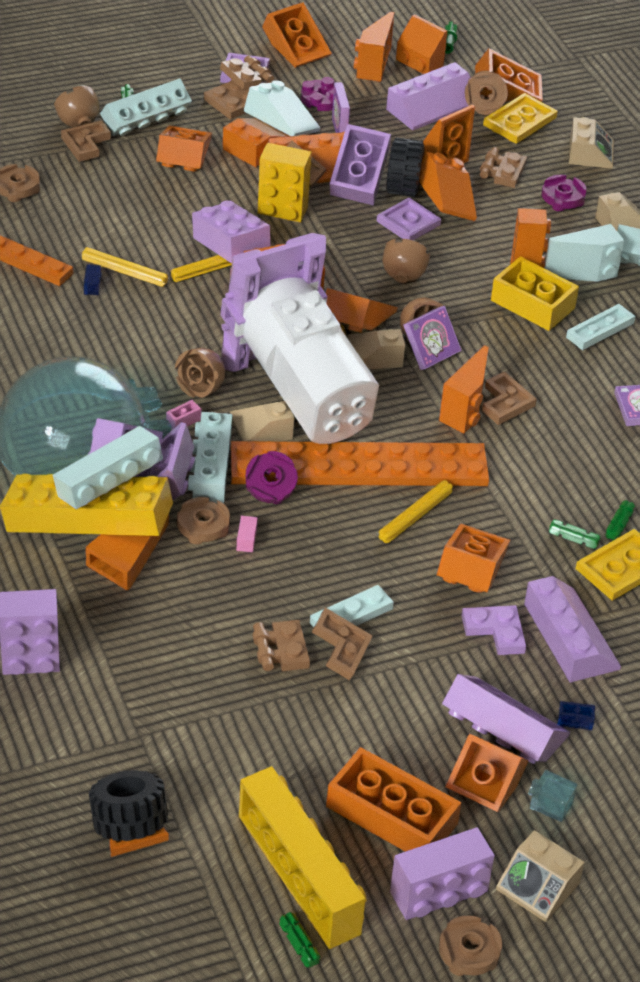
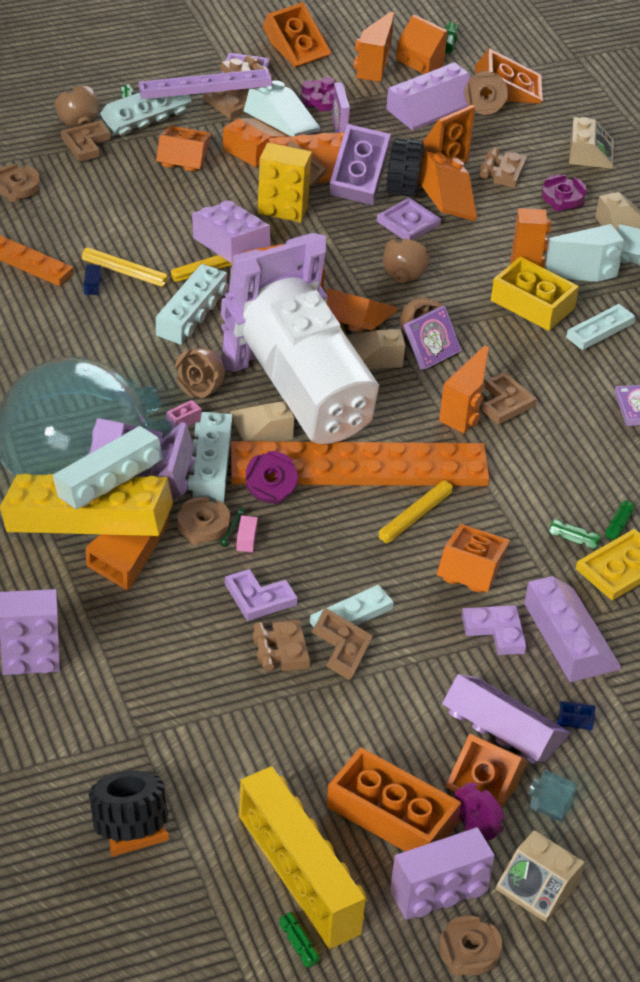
(191, 304): none -> light aqua brick
(204, 83): none -> lavender tile
(224, 541): none -> dark green hinge
(257, 600): none -> lavender plate
(479, 811): none -> magenta plate
(520, 118): yellow plate -> none

